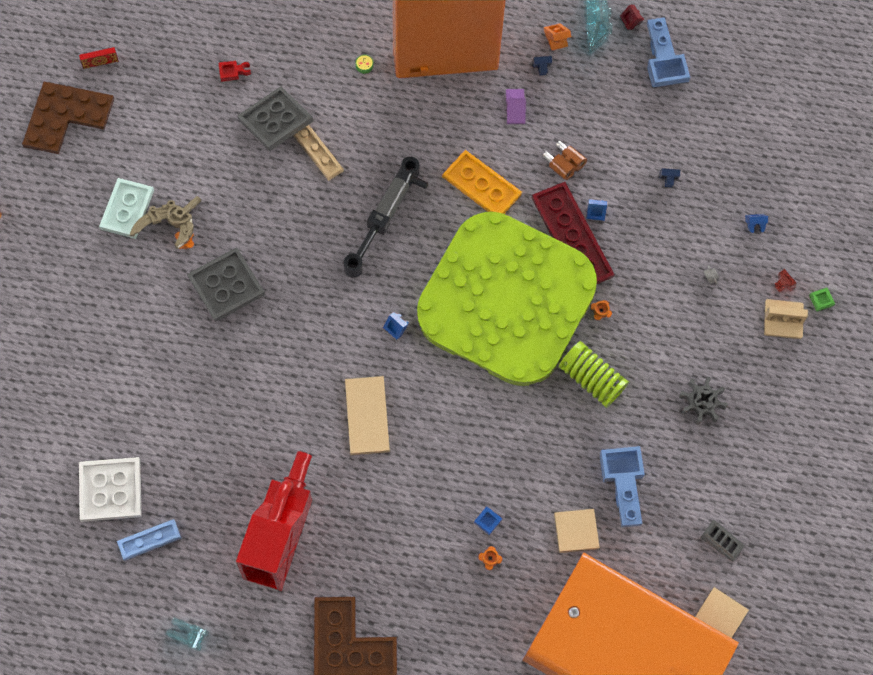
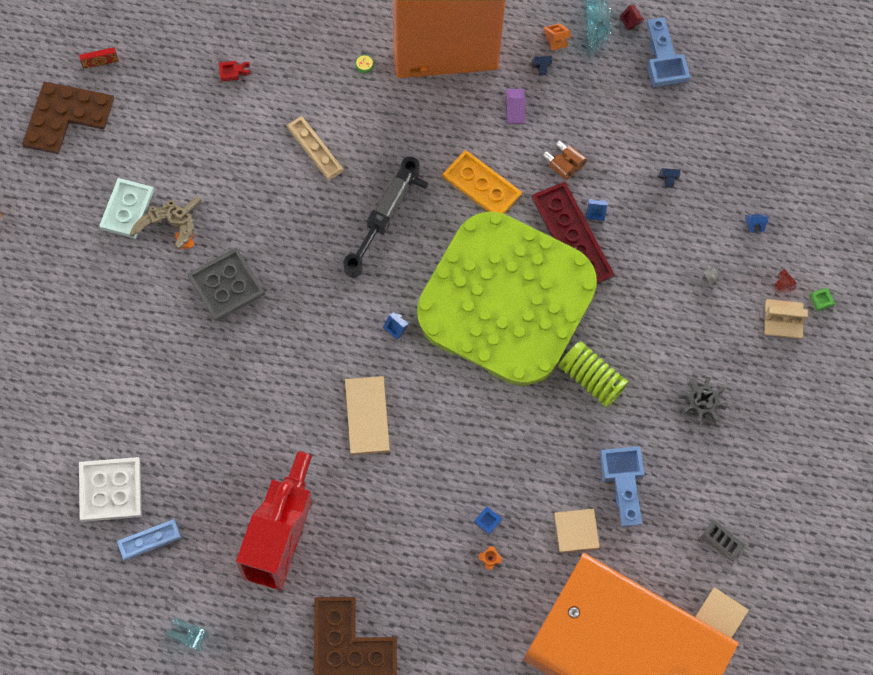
(275, 118): dark grey plate -> none
(601, 305): orange plate -> none

